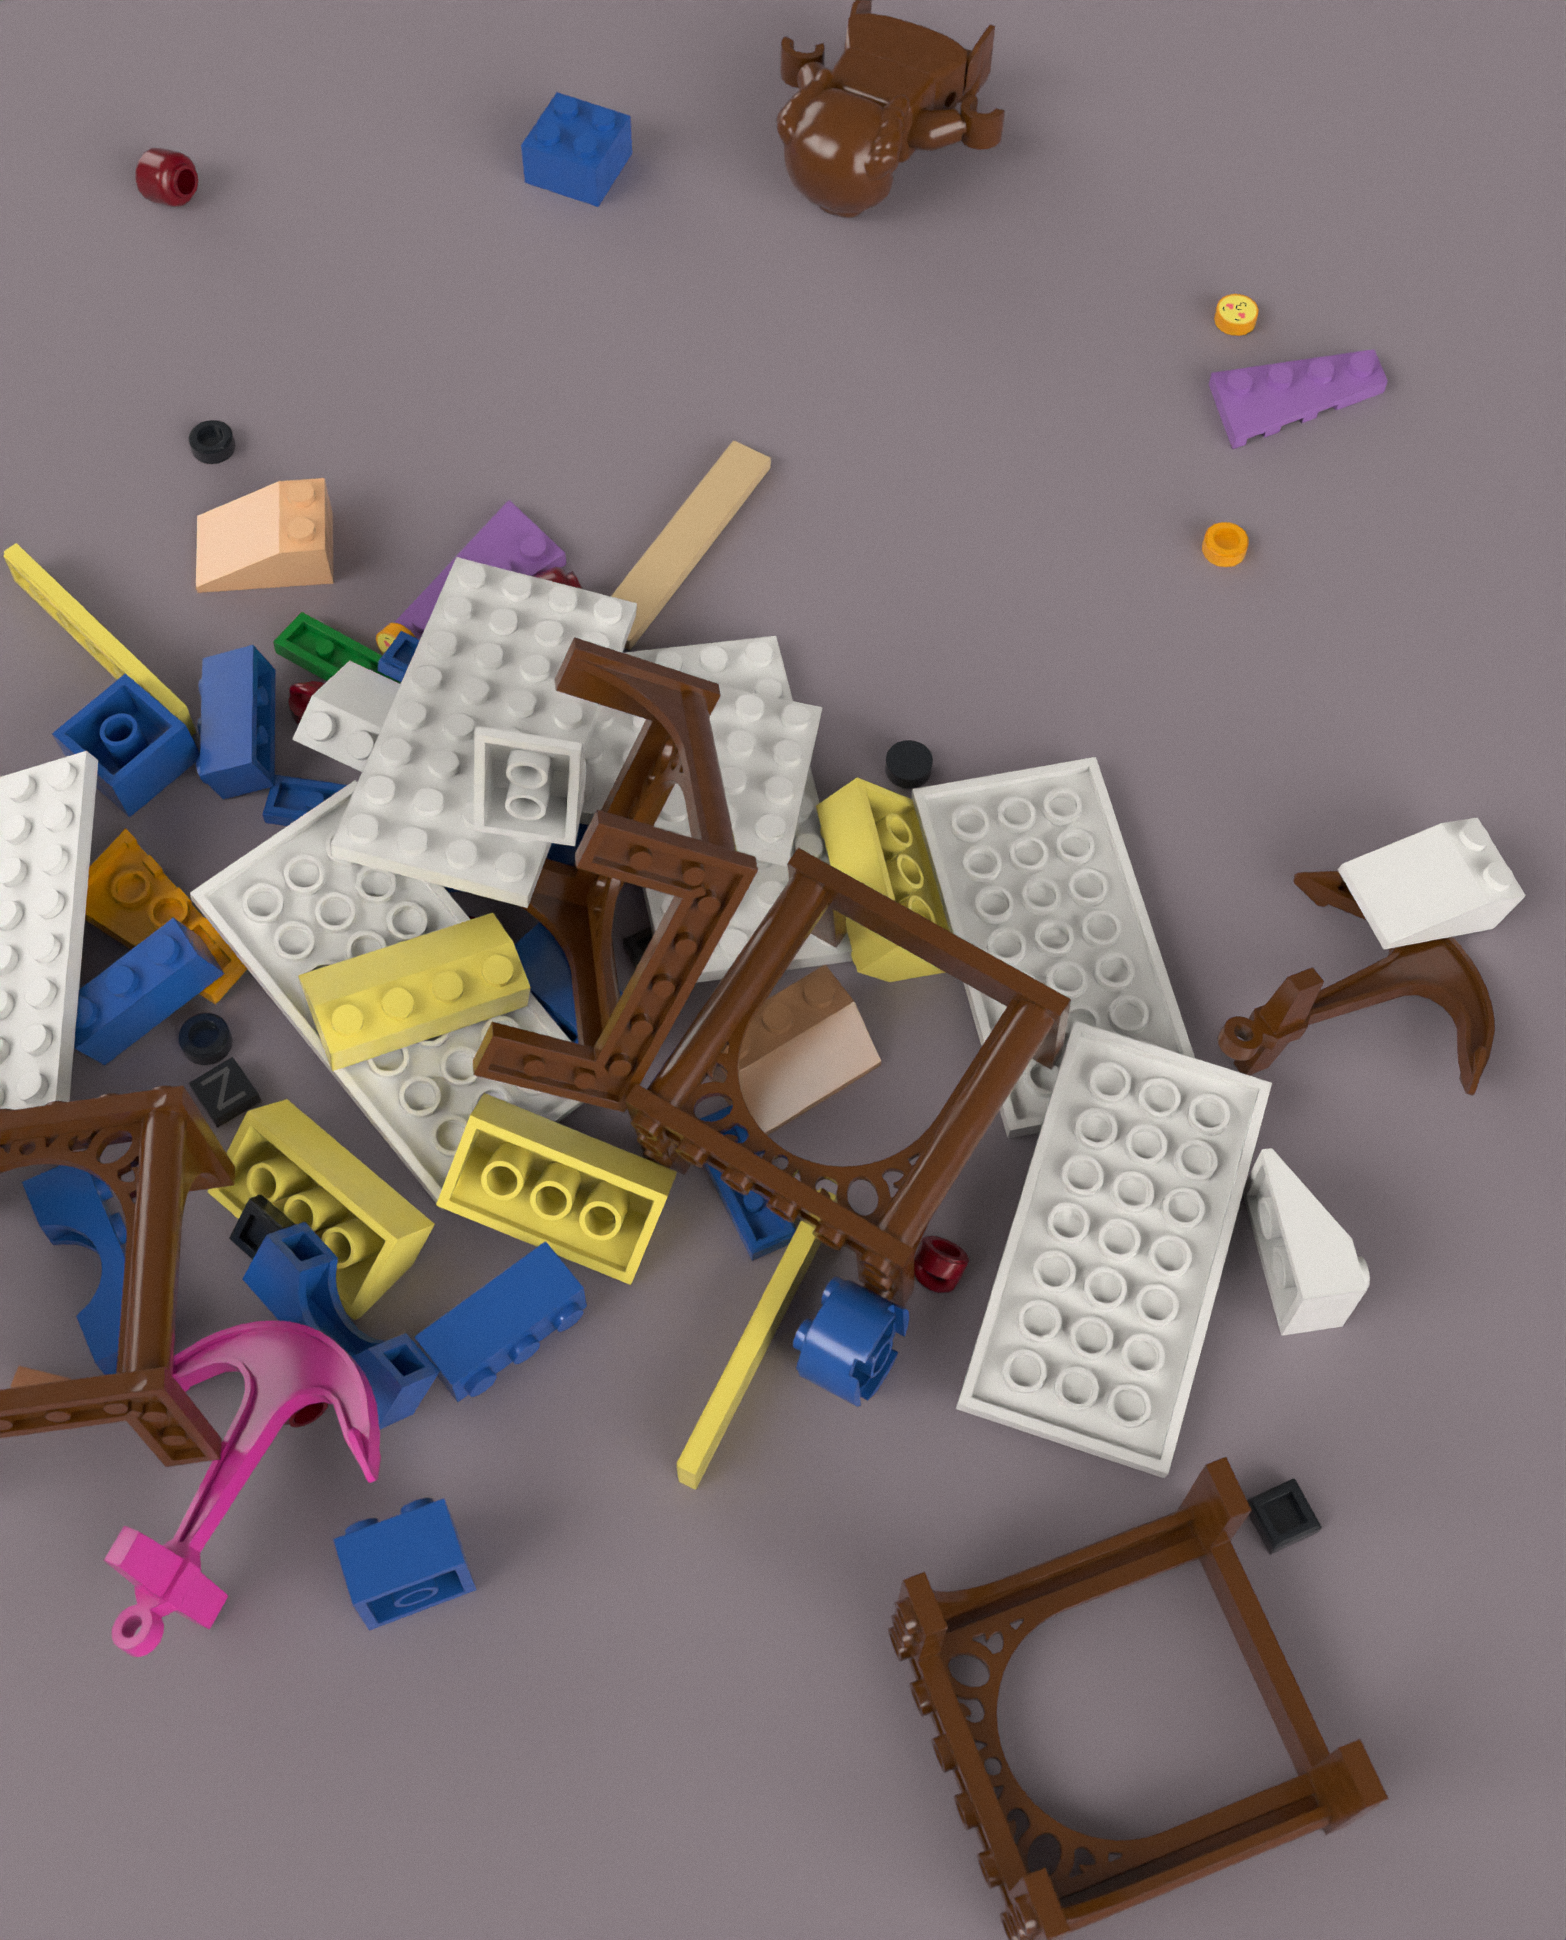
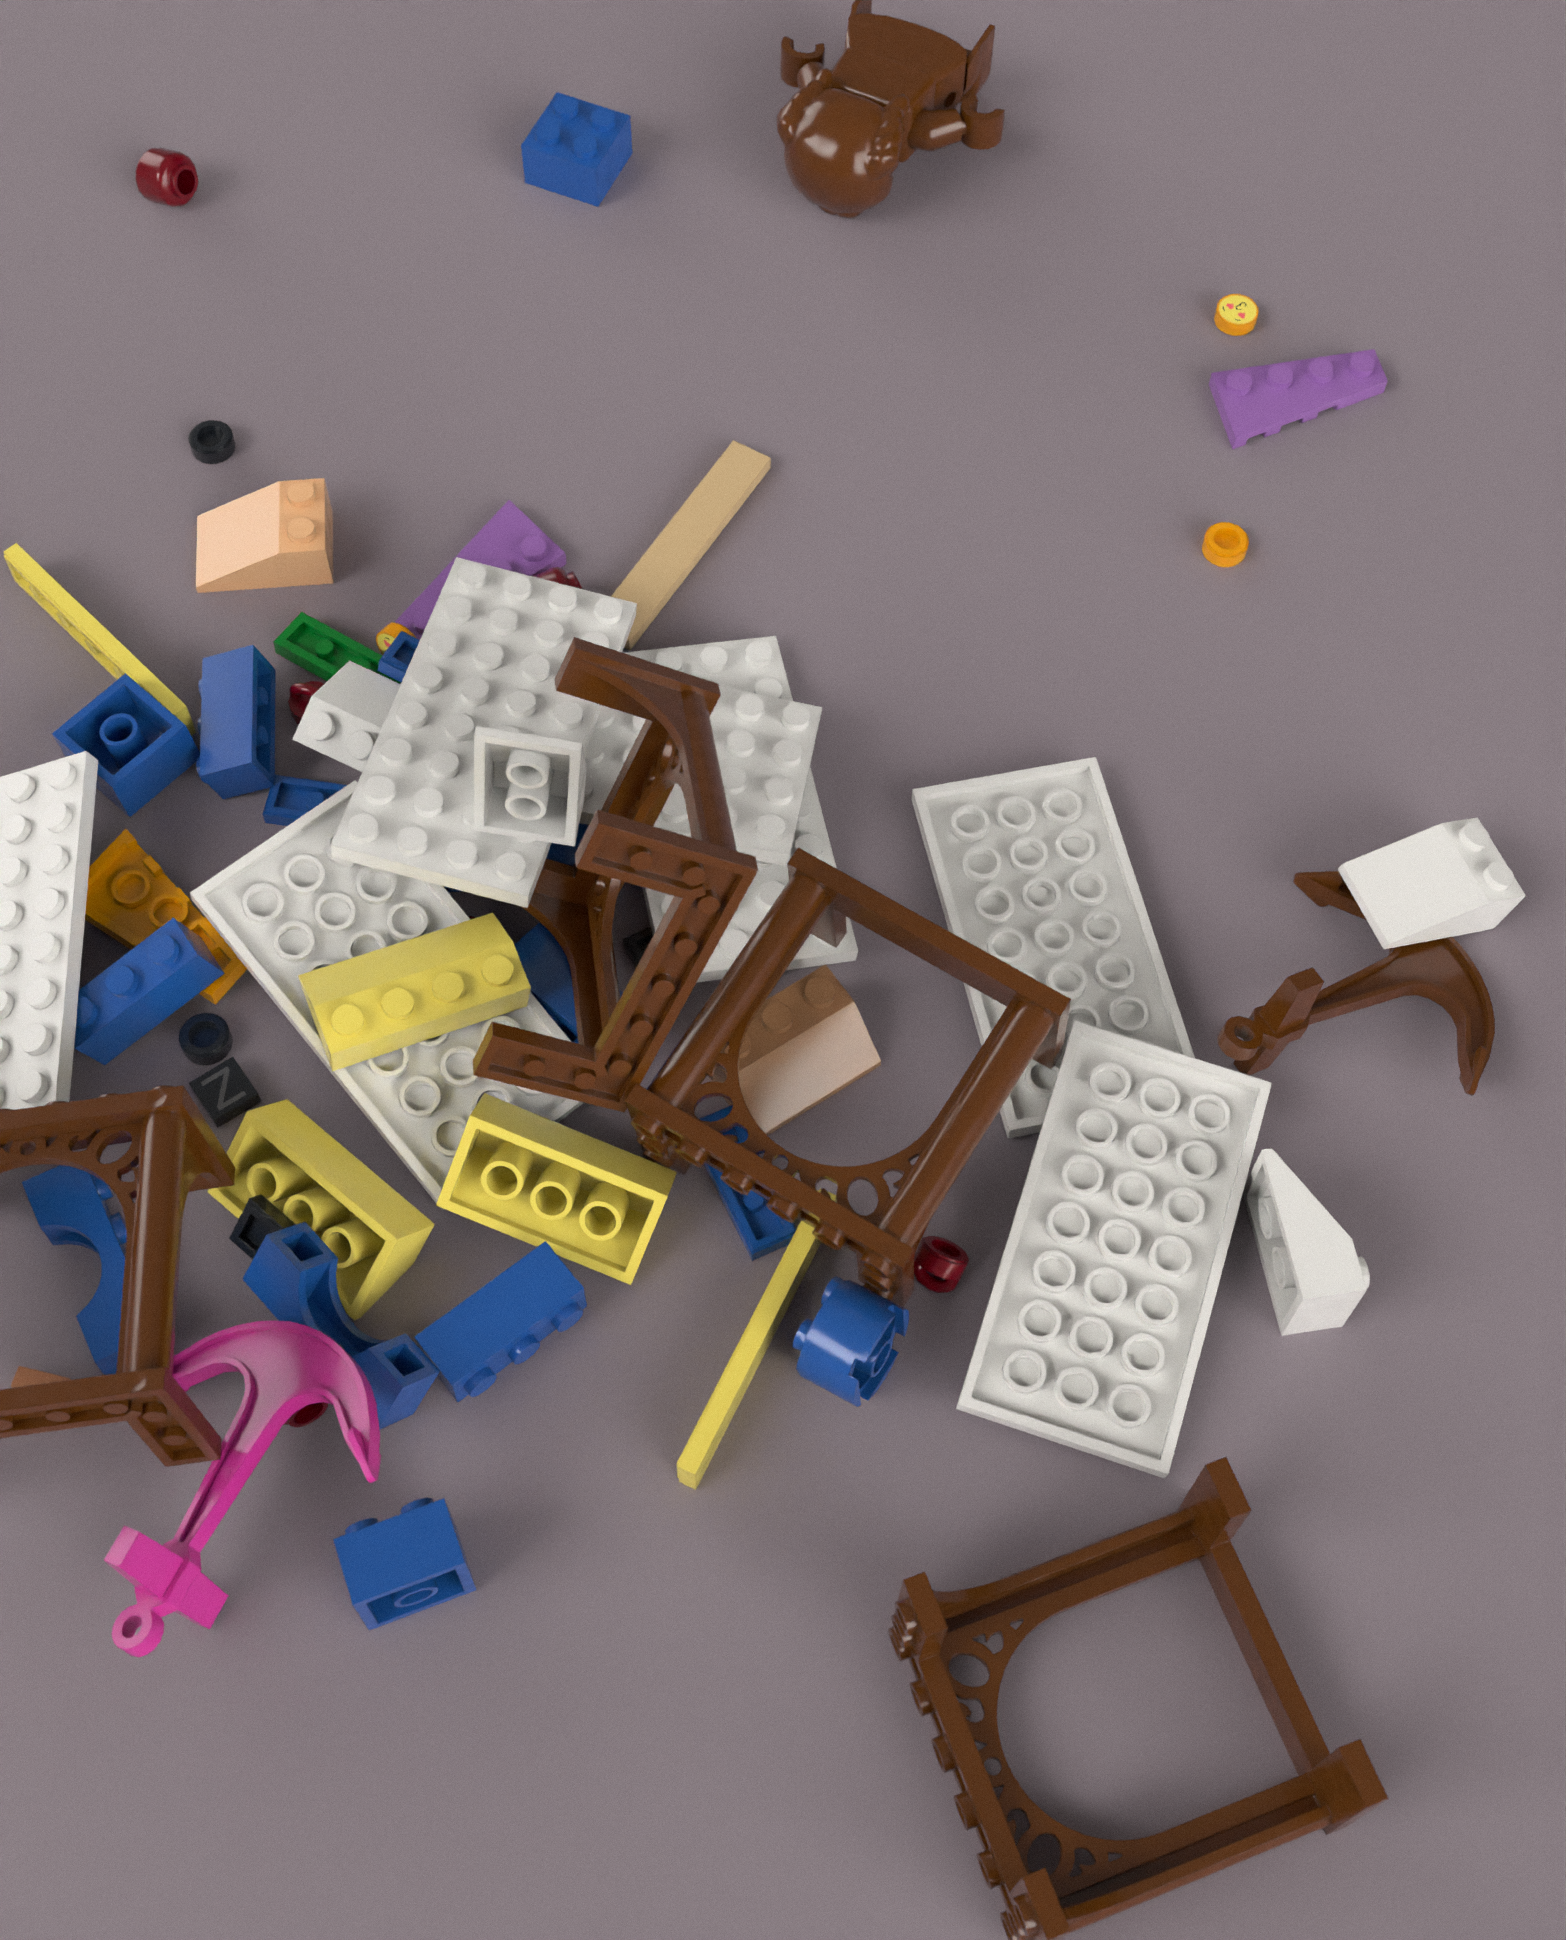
(881, 844): light yellow slope -> none
(908, 764): black tile -> none
(1283, 1516): black tile -> none

